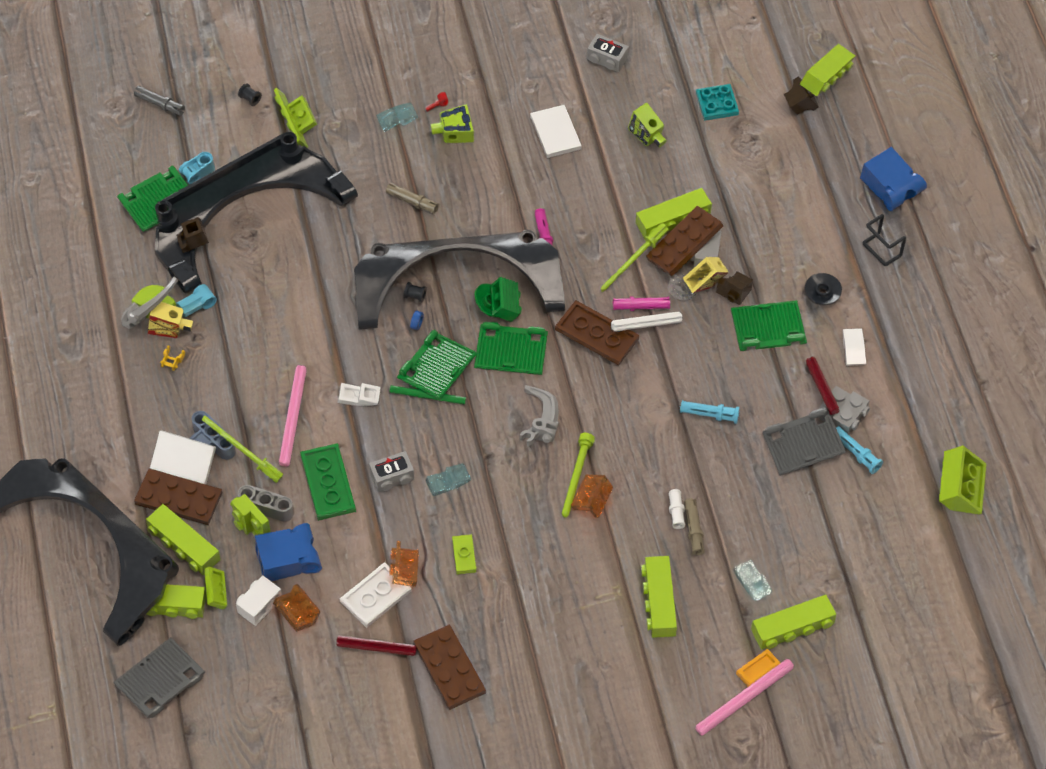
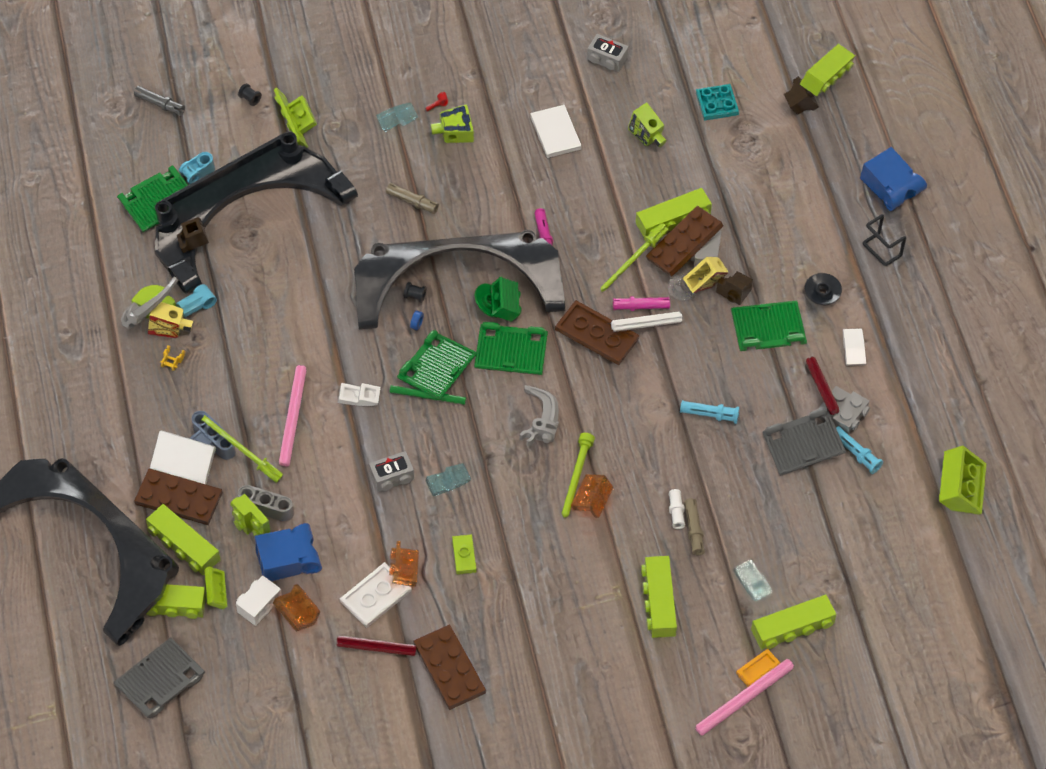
(328, 481): green tile -> none

